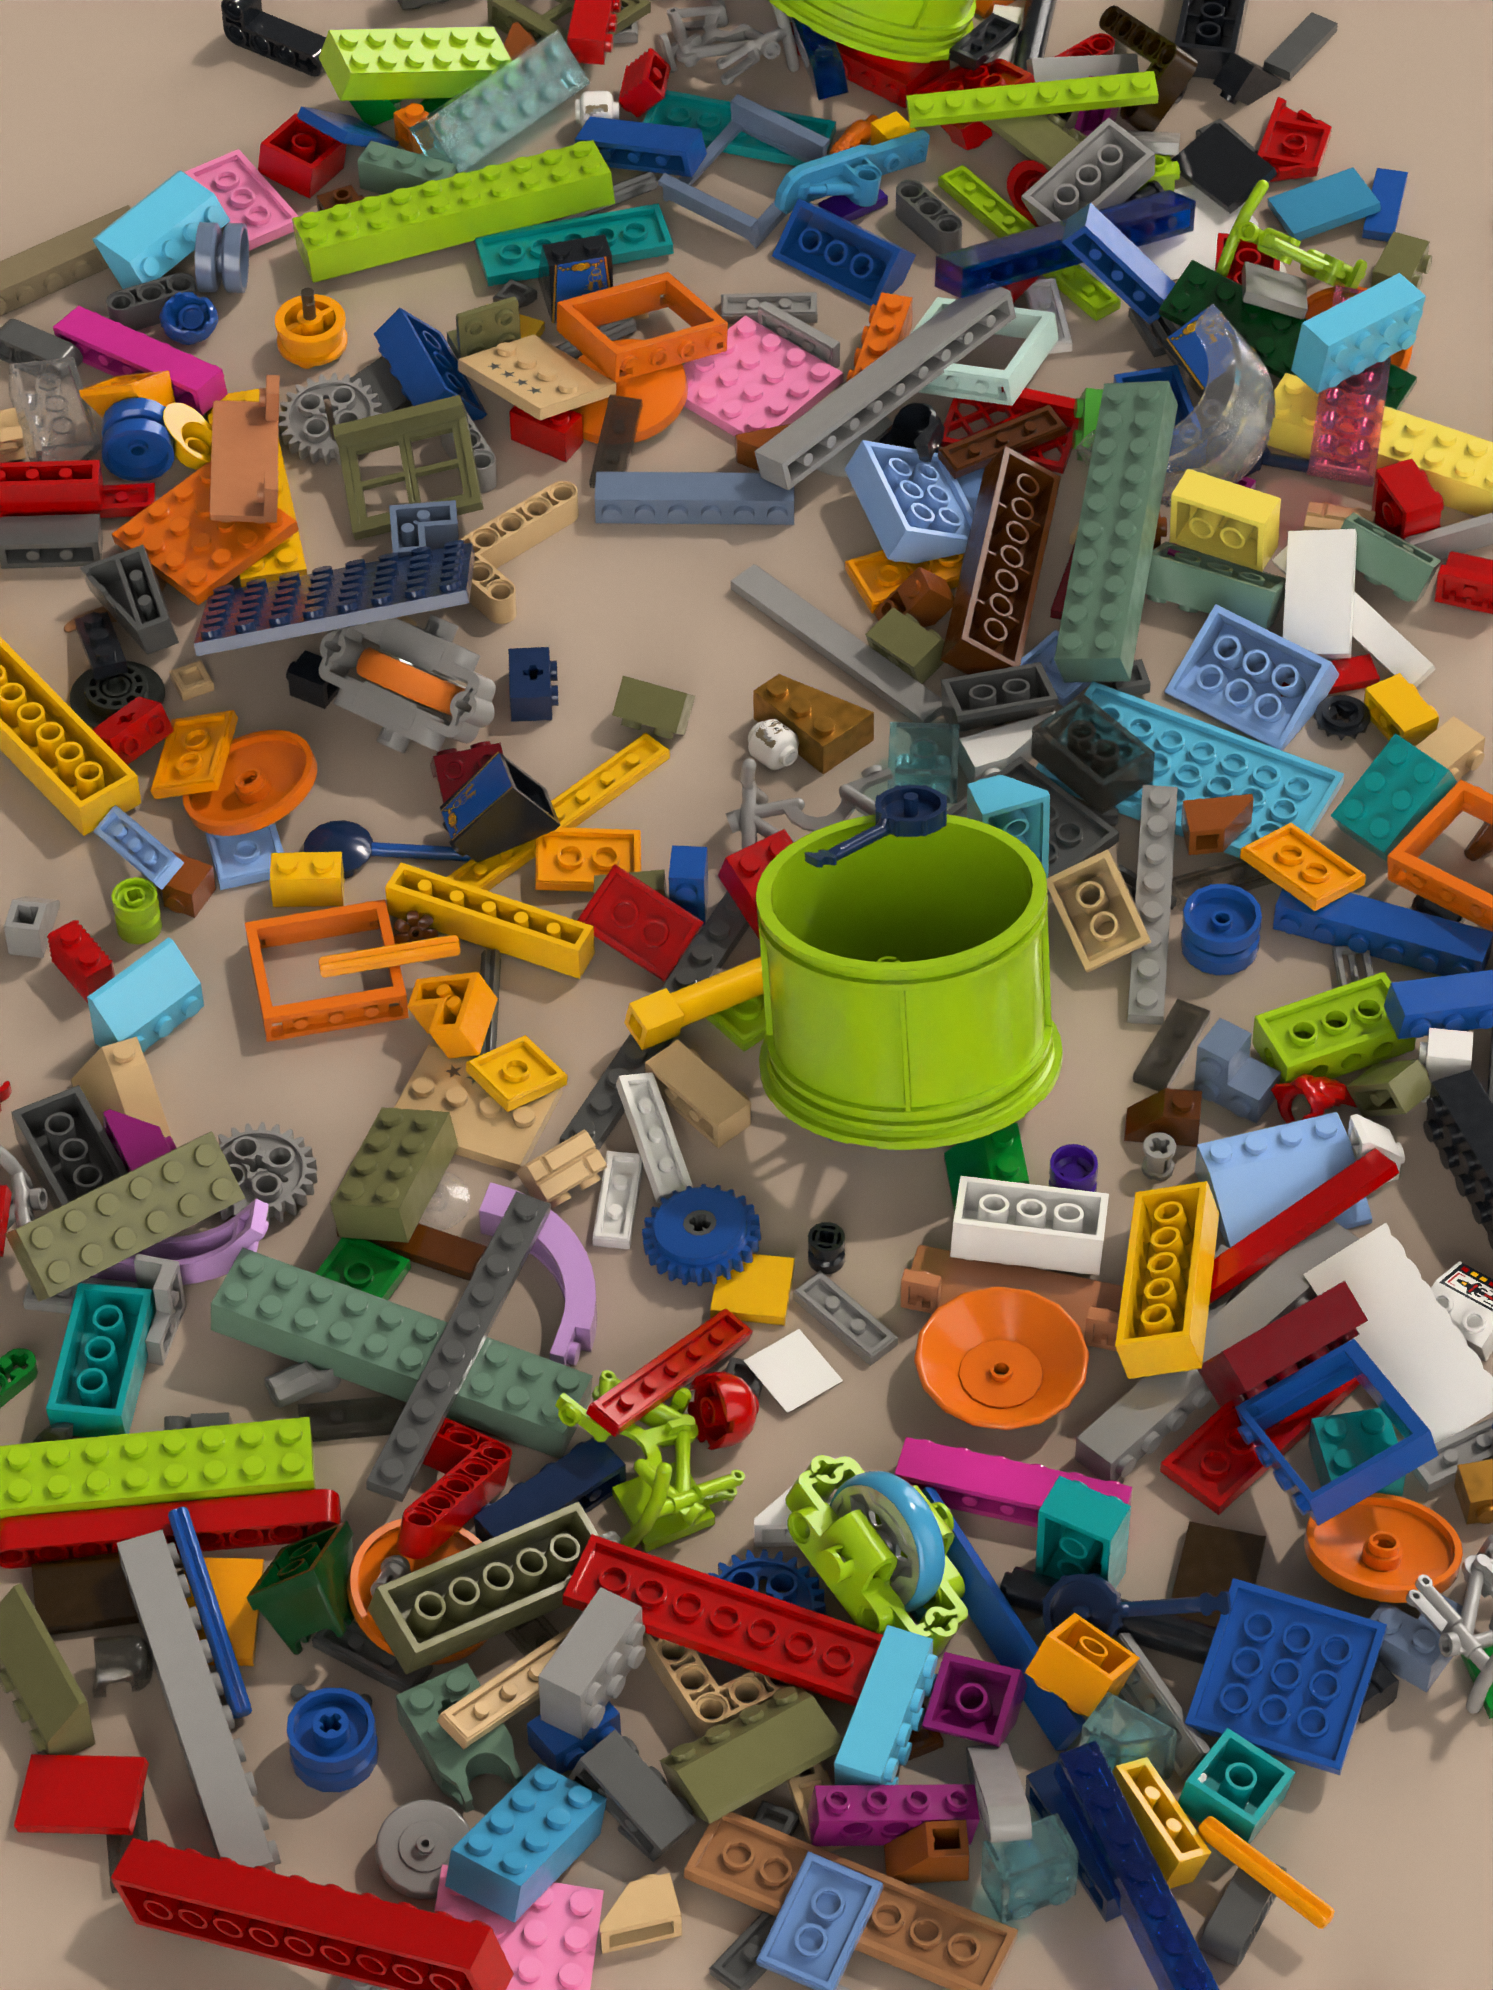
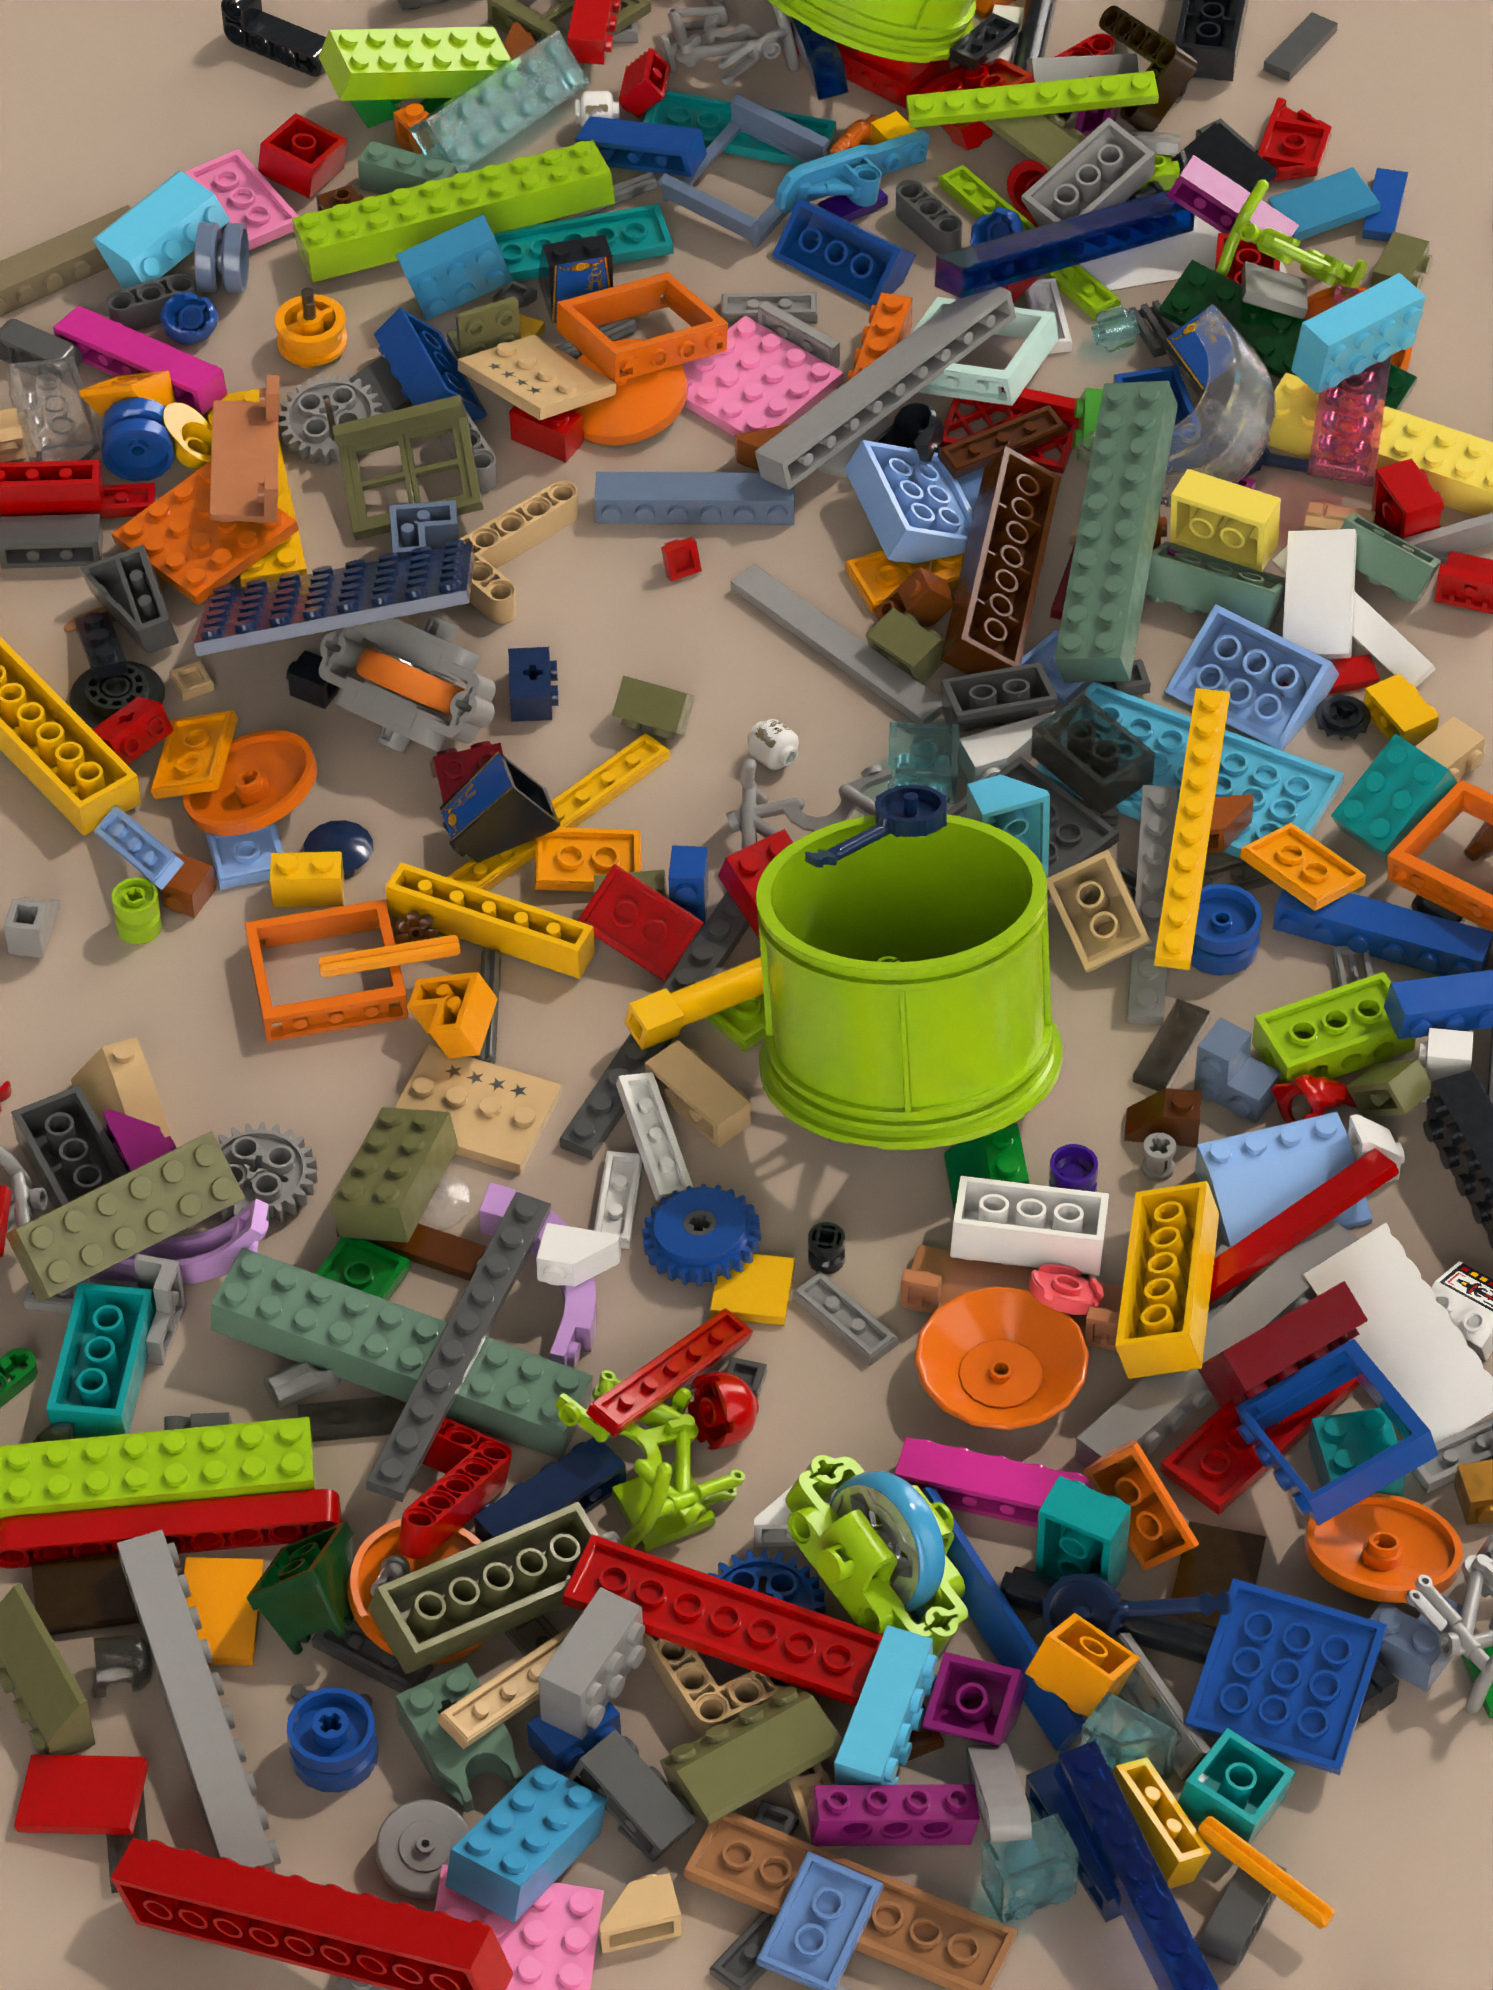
(80, 958): red brick -> none
(146, 998): medium azure slope -> none
(209, 1612): blue axle -> none
(344, 128): blue tile -> none
(416, 851): blue bar -> none
(455, 267): none -> dark azure brick
(516, 1073): yellow tile -> none
(563, 1168): tan brick -> none
(575, 1254): none -> white slope
(616, 436): clear smoke tile -> none
(681, 558): none -> red tile
(793, 1370): white sticker -> none
(825, 724): pearl gold wedge -> none
(930, 1853): dark orange slope -> none
(995, 225): none -> blue hair
(1064, 1289): none -> coral tile
(1116, 328): none -> clear light blue head
(1117, 261): blue brick -> none
(1156, 1524): none -> orange slope
(1192, 829): none -> yellow plate
(1220, 199): none -> brick
(1244, 80): black slope -> none

